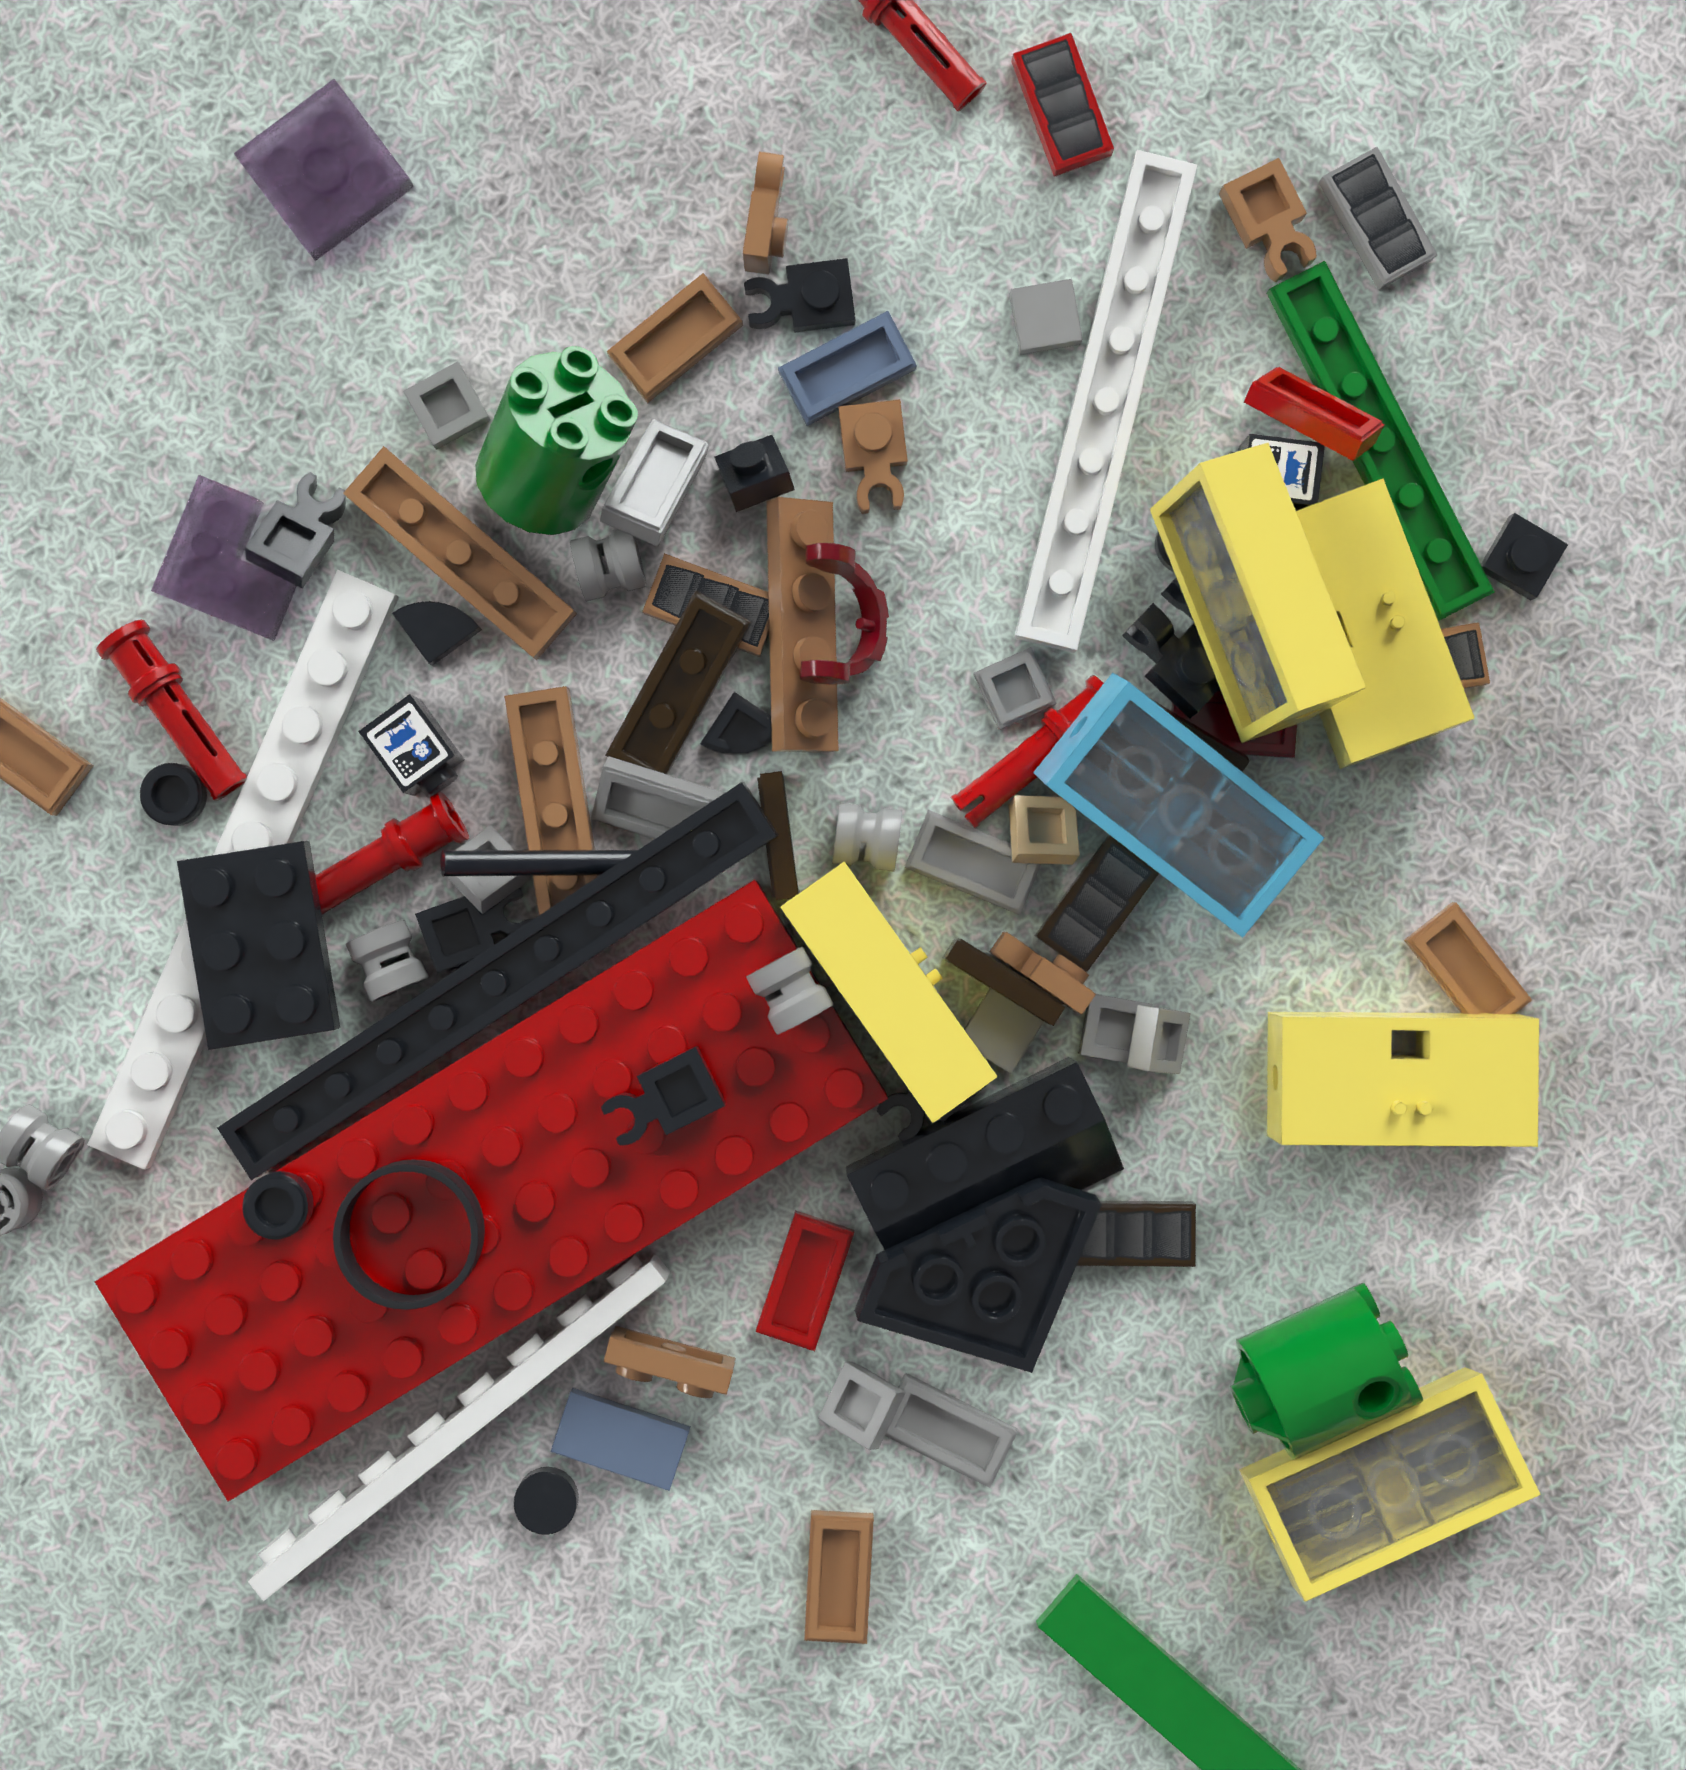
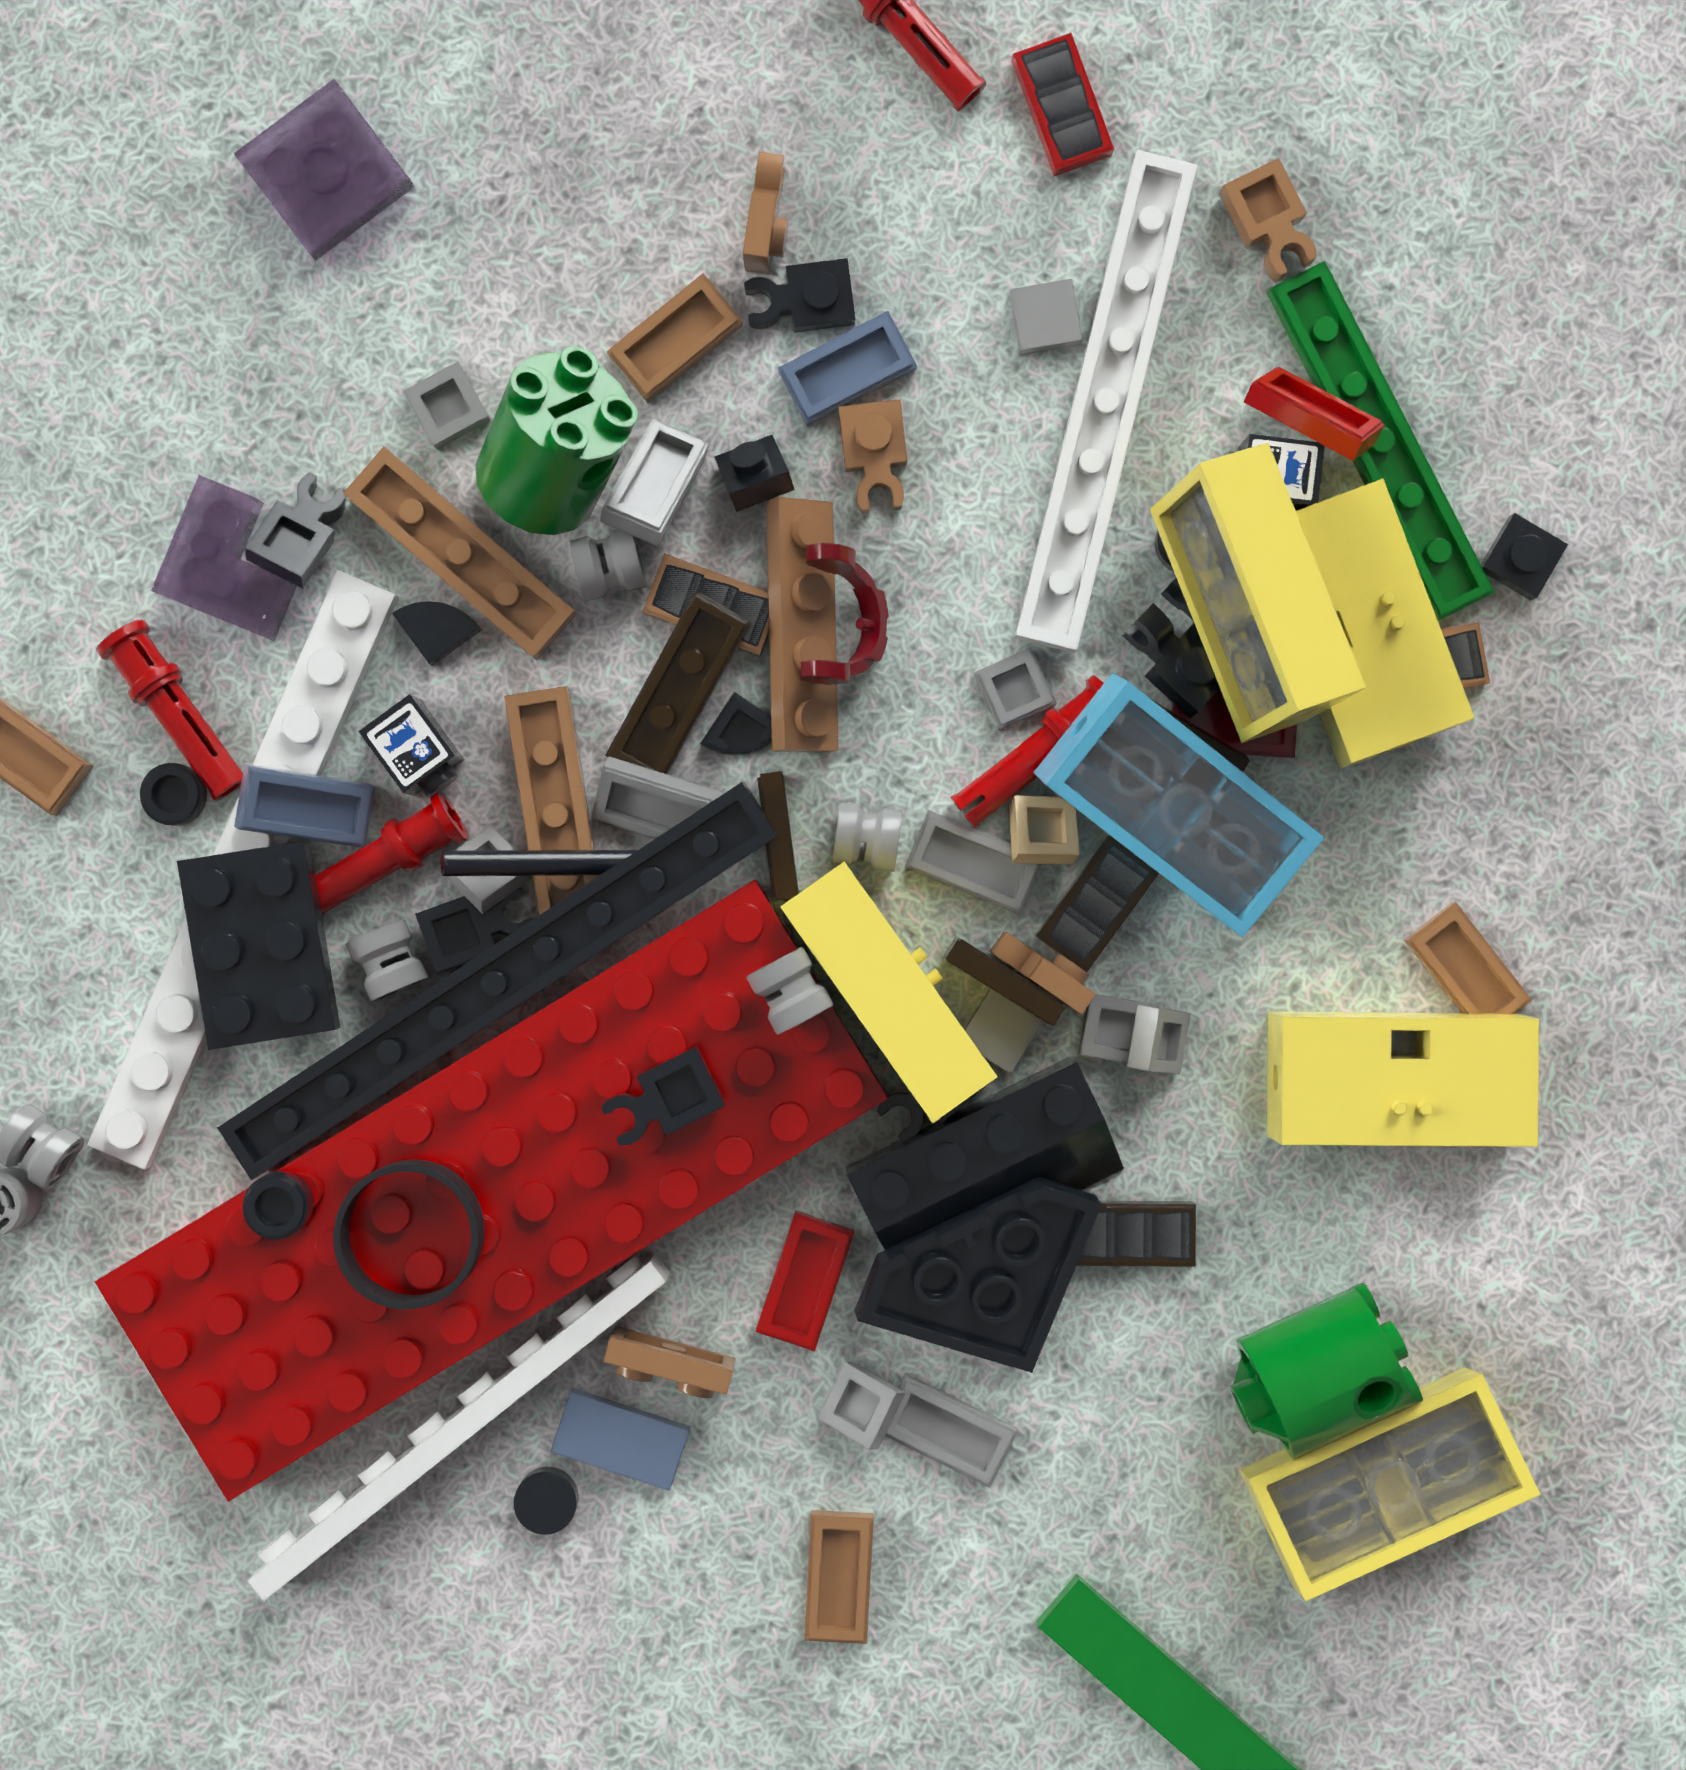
(304, 806): none -> sand blue tile
(1377, 218): tile -> none

